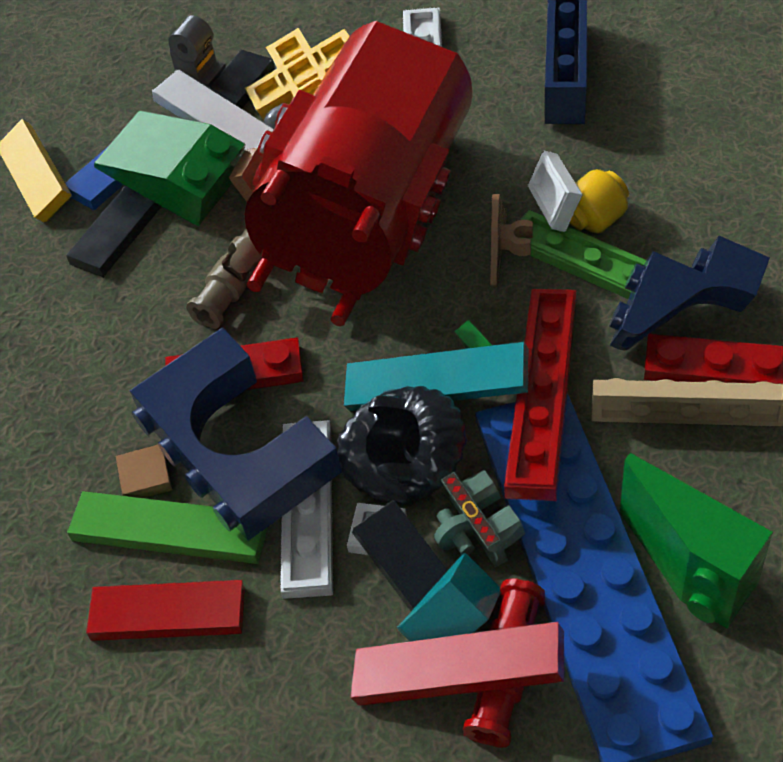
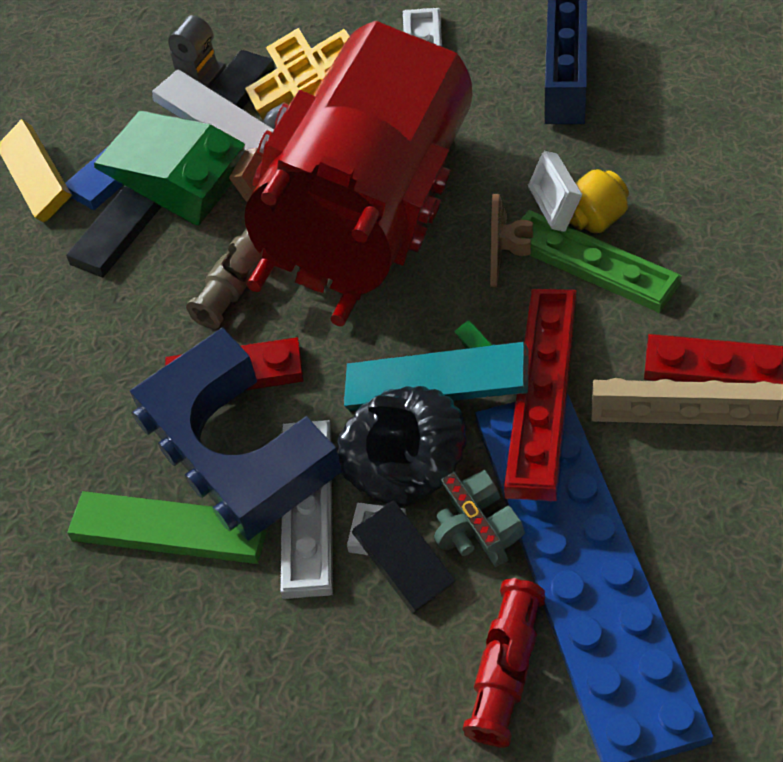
(144, 473): medium nougat tile -> none
(166, 610): red tile -> none
(454, 605): teal slope -> none
(459, 664): tile -> none
(663, 288): dark blue arch -> none
(695, 541): green slope -> none

